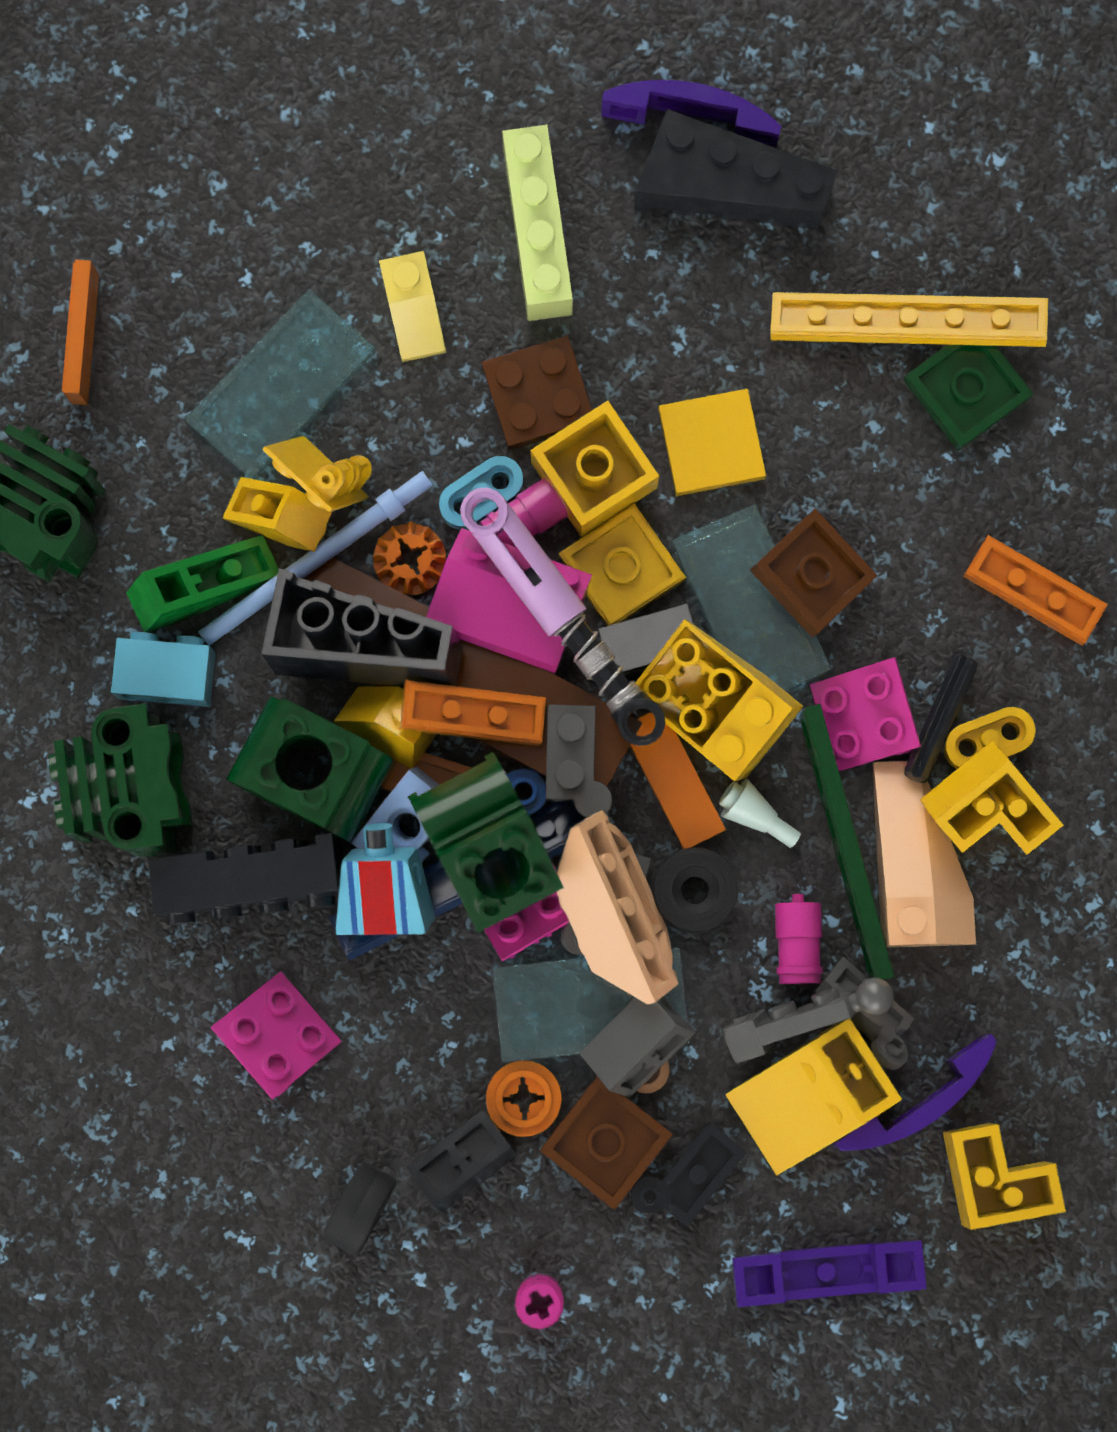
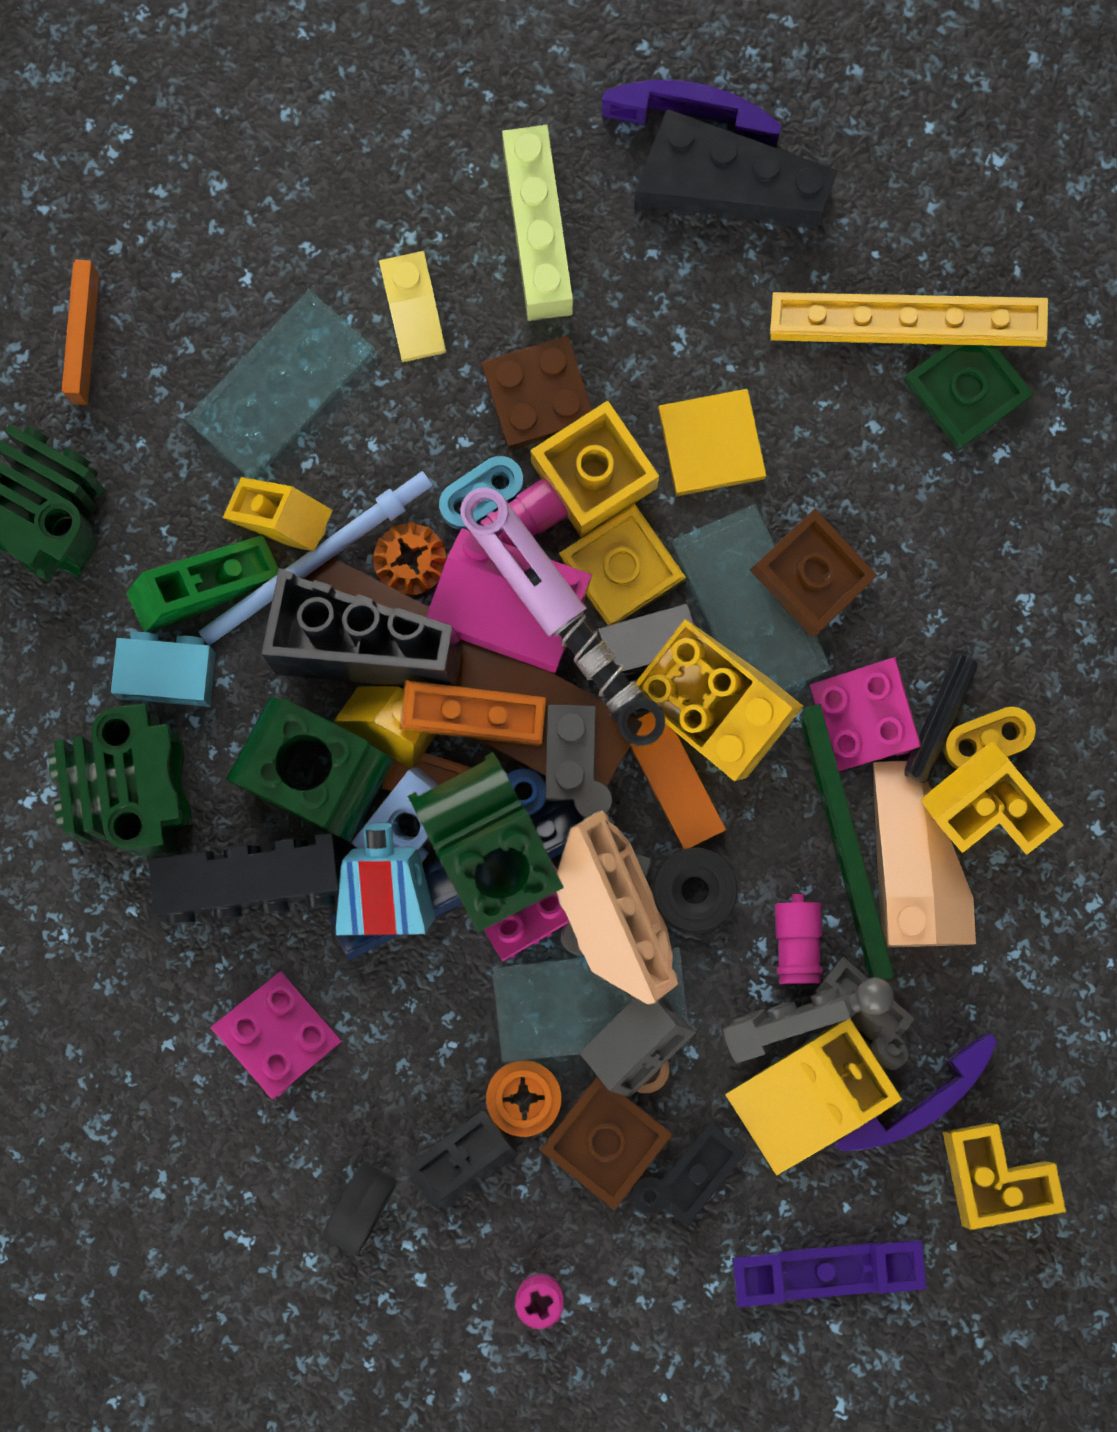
(326, 483): yellow hinge -> none
(748, 807): light aqua cone -> none
(1035, 590): orange tile -> none

